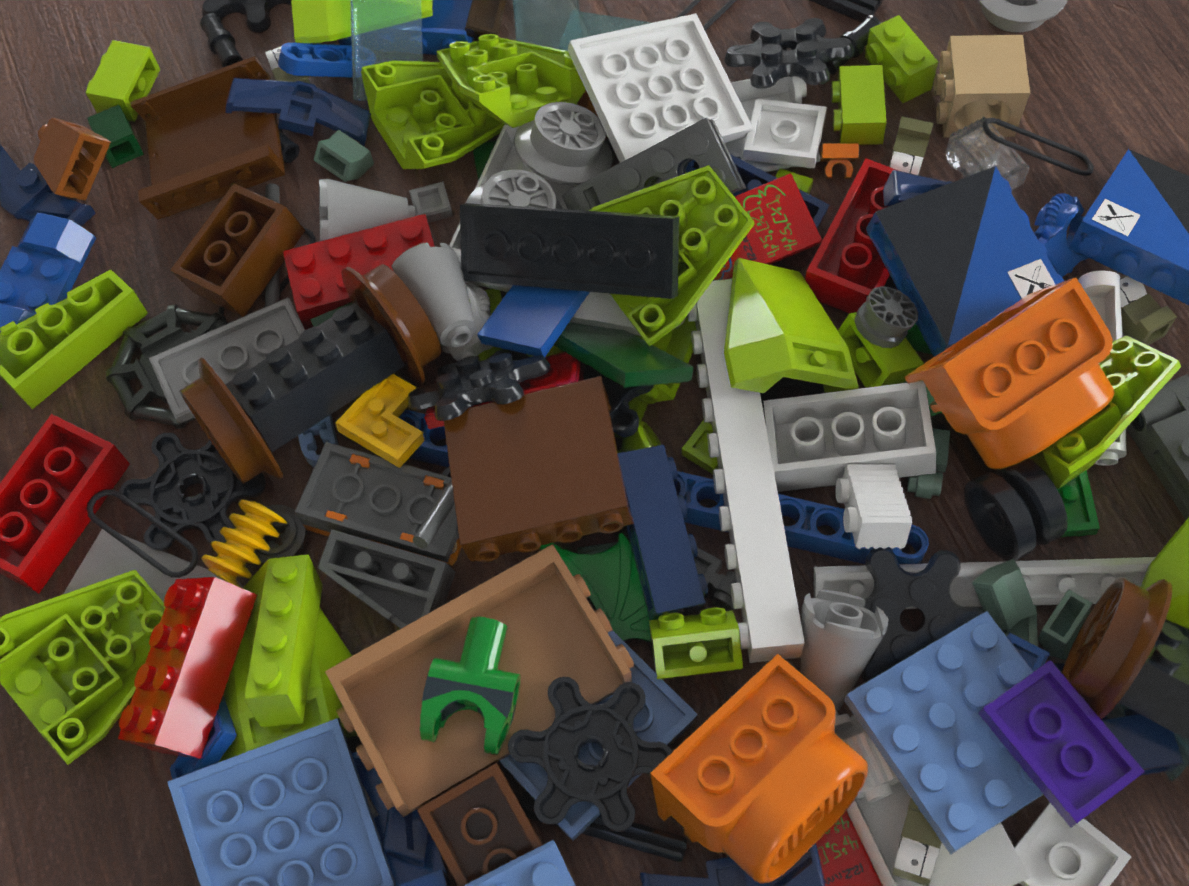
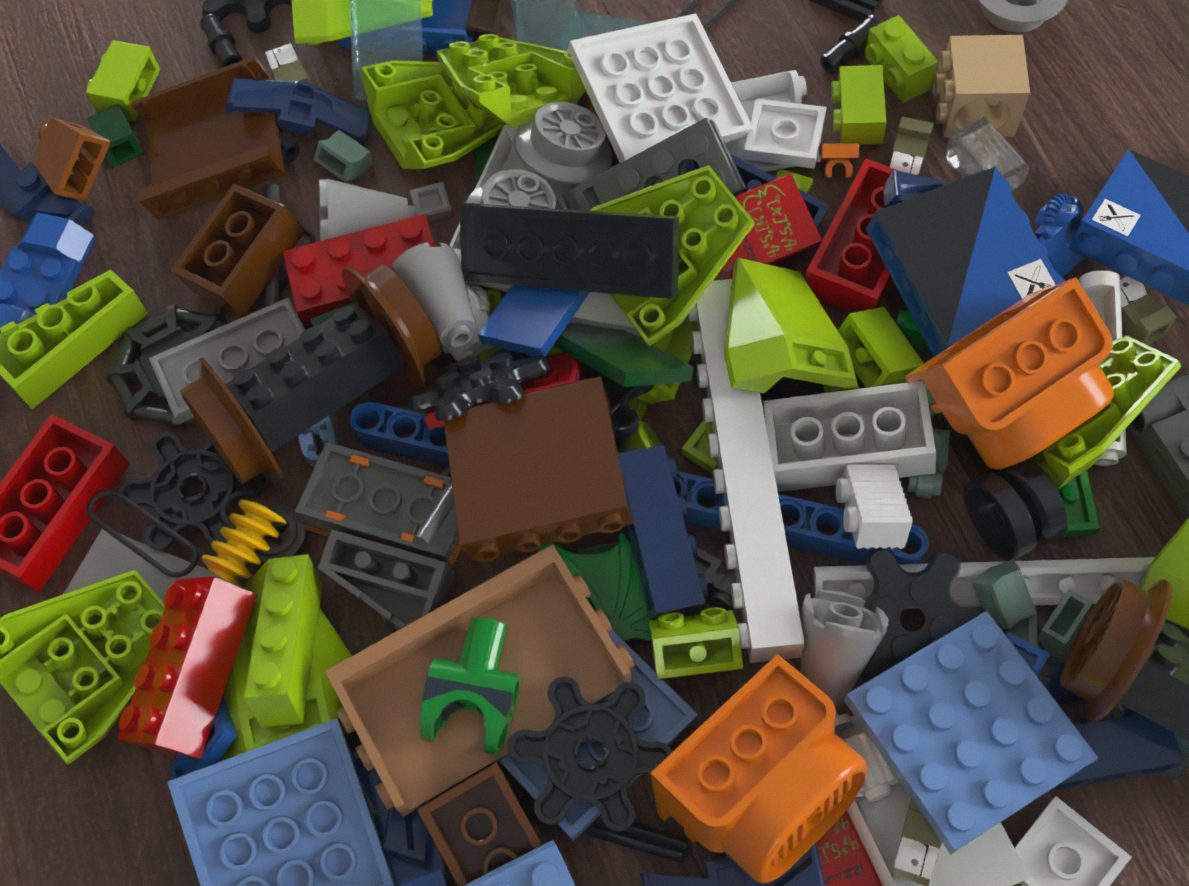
(316, 59): blue beam -> none
(376, 425): yellow plate -> none
(804, 60): black plate -> none
(886, 317): dark grey wheel -> none
(1035, 154): black piece -> none
(1060, 743): dark purple plate -> none

